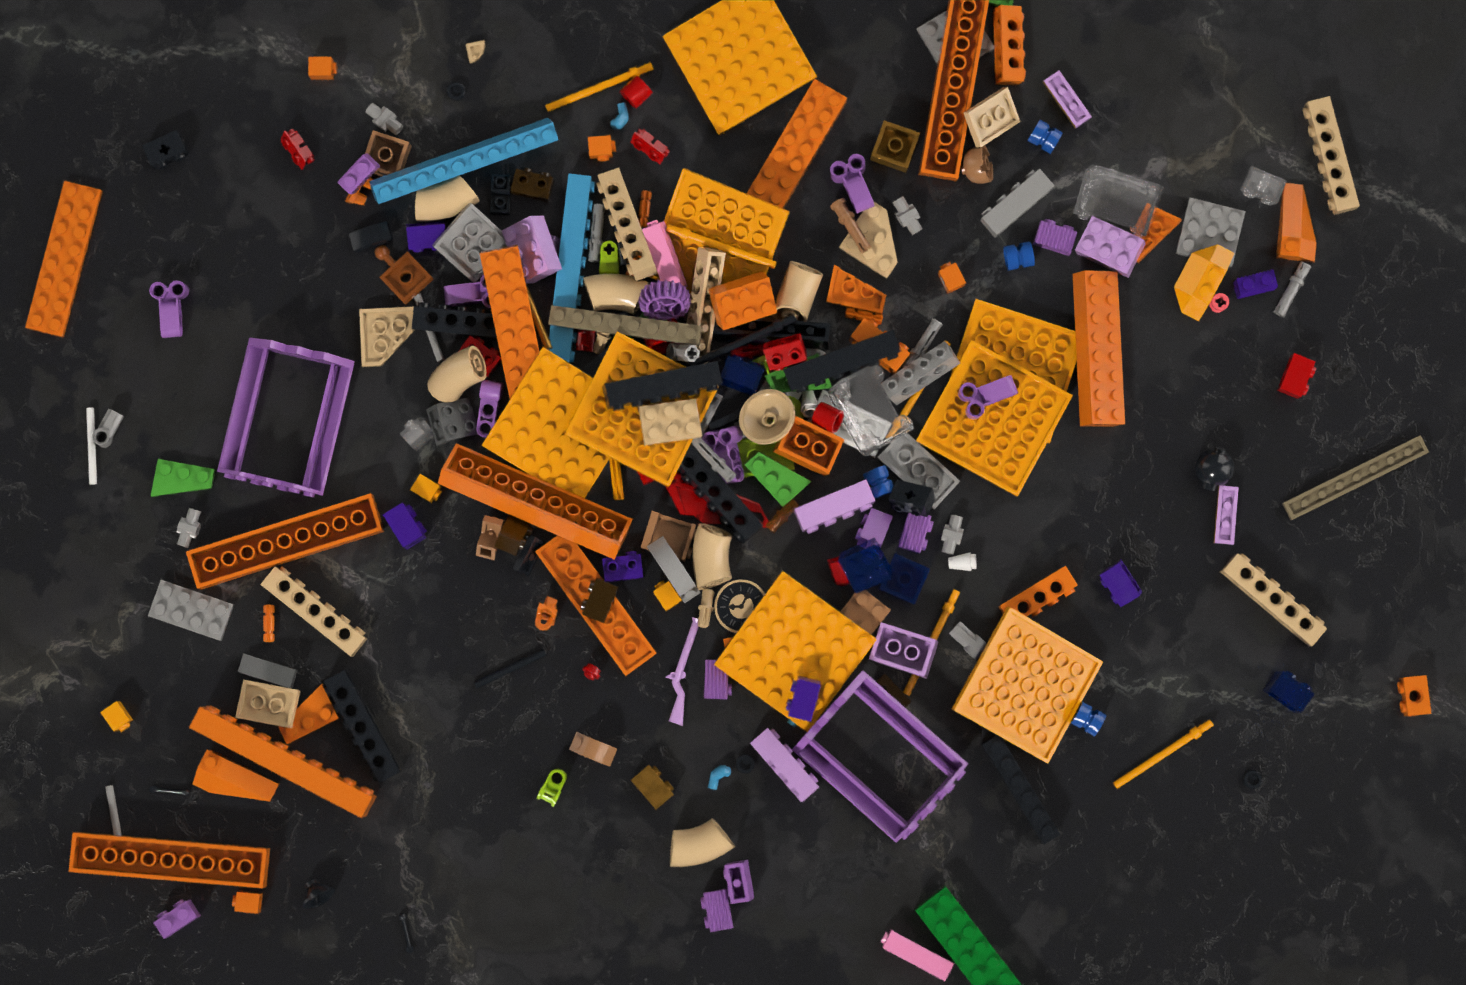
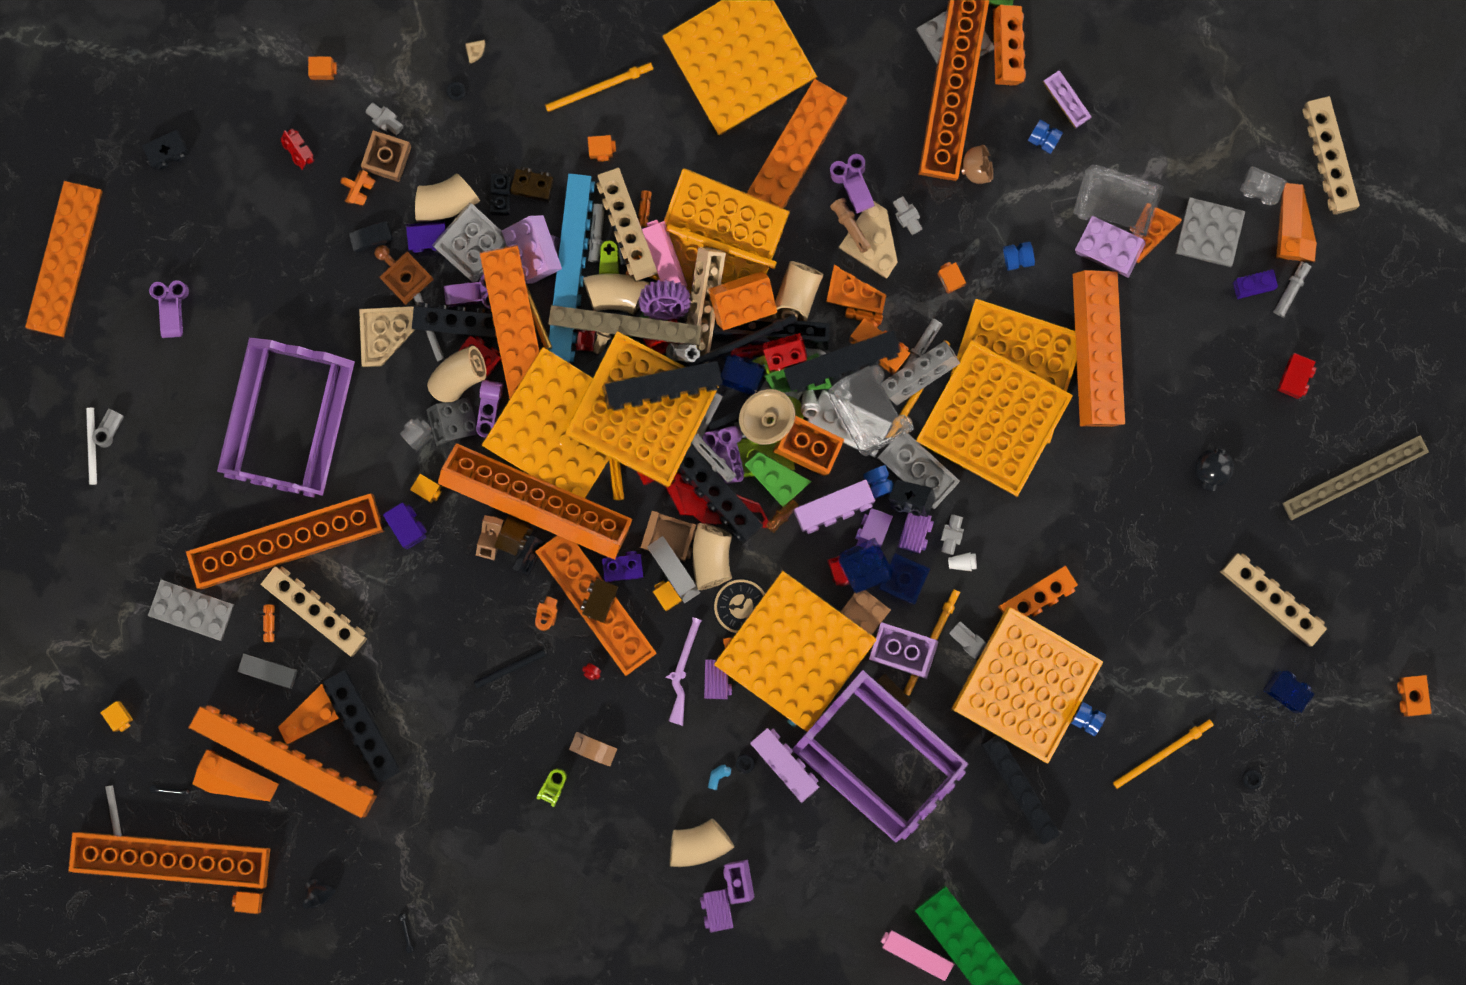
(176, 919): medium lavender brick -> none
(180, 477): bright green wing -> none
(188, 528): light grey axle -> none
(267, 704): tan plate -> none
(358, 173): medium lavender brick -> none
(463, 160): dark azure brick -> none
(622, 118): dark azure arm -> none
(636, 92): red piece -> none
(652, 786): pearl gold brick -> none
(656, 151): red hinge -> none
(670, 422): tan plate -> none
(705, 608): tan axle -> none
(804, 698): dark purple brick -> none
(827, 417): red piece -> none
(895, 146): pearl gold brick -> none
(987, 394): medium lavender piece -> none
(991, 117): tan plate -> none
(1018, 202): light grey brick -> none
(1055, 237): medium lavender brick -> none
(1120, 583): dark purple brick -> none
(1201, 279): light orange wedge -> none
(1223, 299): coral bush -> none
(1226, 515): lavender plate -> none

